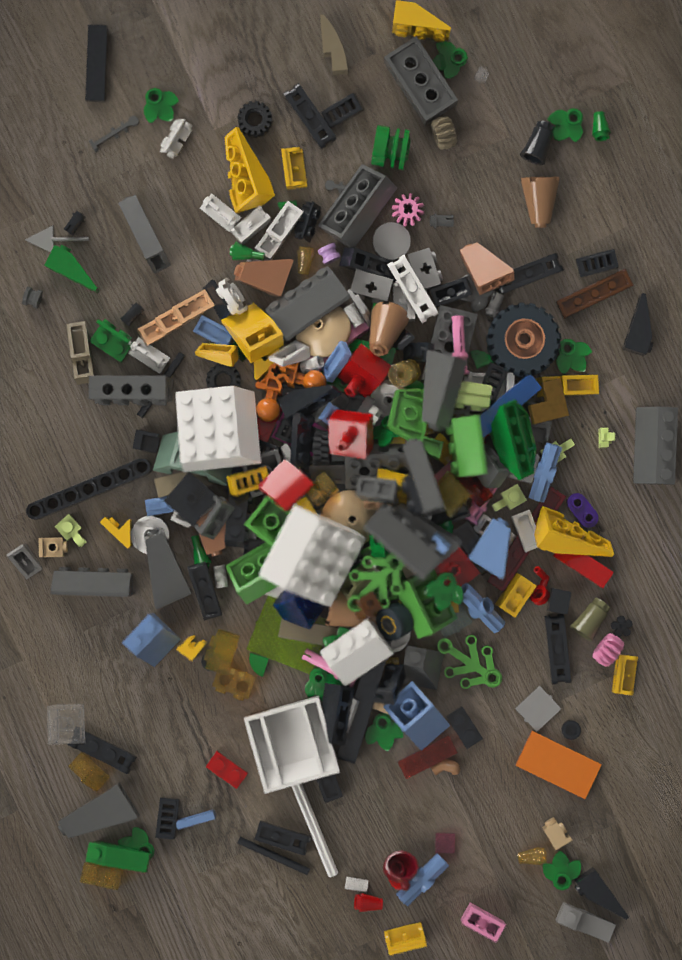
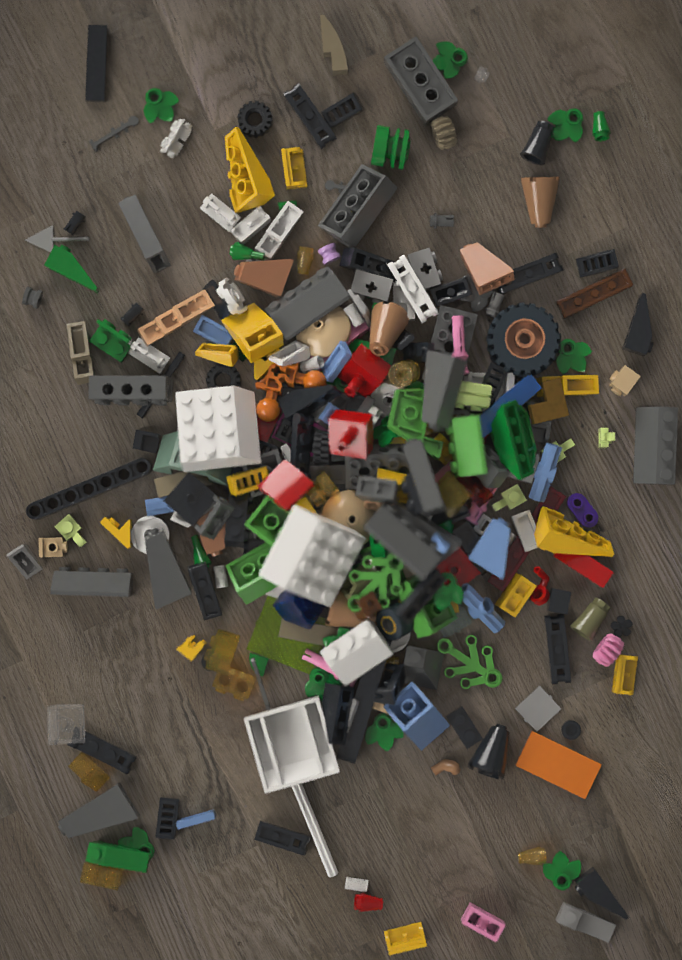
(151, 640): medium blue slope -> none
(226, 769): red plate -> none
(260, 682): none -> dark grey piece
(273, 855): black bar -> none
(306, 229): black hinge -> none
(329, 788): black plate -> none
(391, 241): light grey tile -> none
(408, 869): dark red piece -> none
(415, 209): bright pink gear -> none
(418, 22): yellow slope -> none
(420, 596): none -> black plate
(424, 879): medium blue piece -> none
(427, 757): clear red plate -> none
(444, 842): clear pink tile -> none
(480, 358): green tile -> none
(492, 753): none -> black cone
(556, 833): tan brick -> none
(623, 381): none -> tan brick

